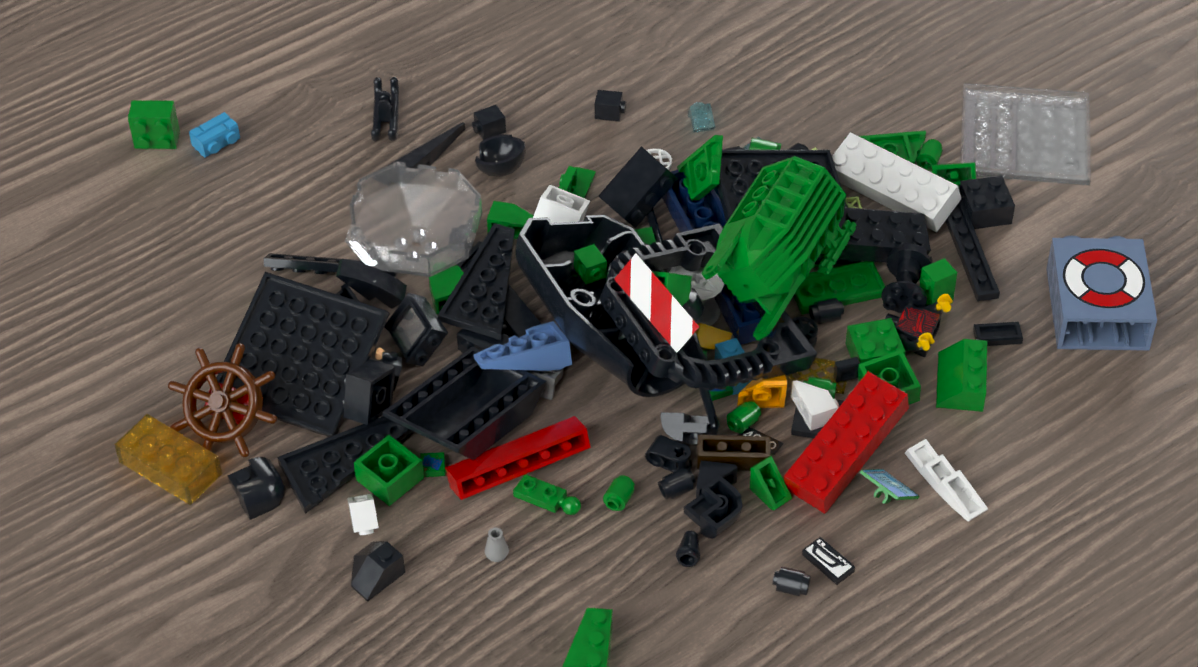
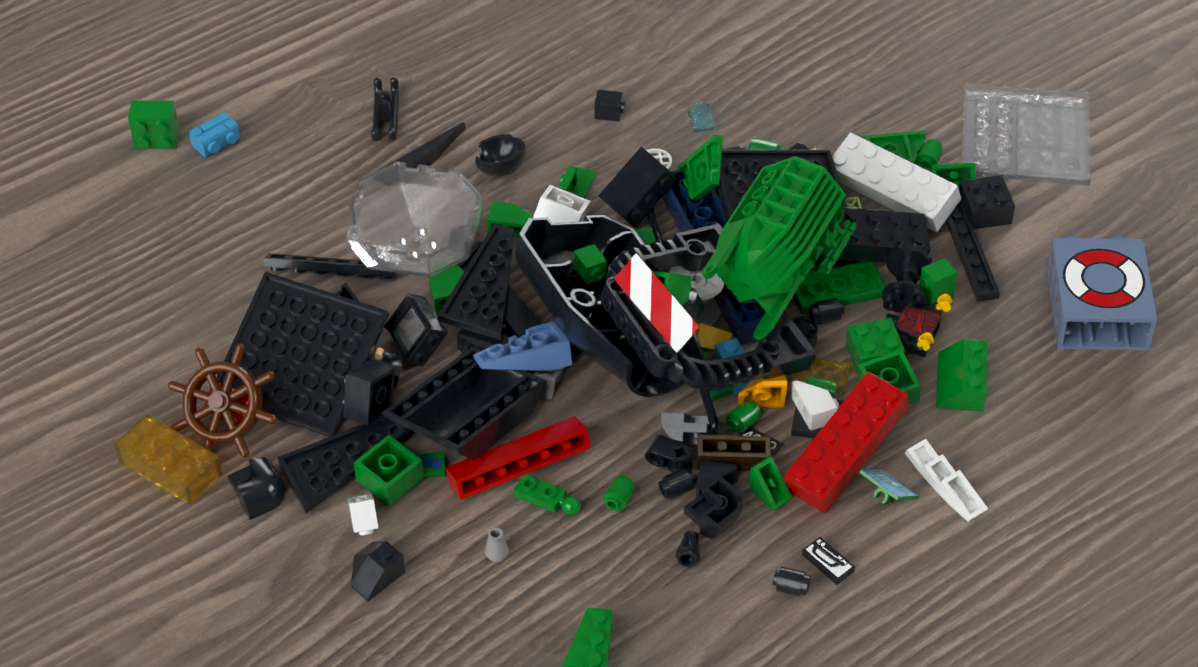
(372, 282): black slope -> none
(489, 122): black brick -> none
(846, 370): black tile -> none
(999, 333): black tile -> none

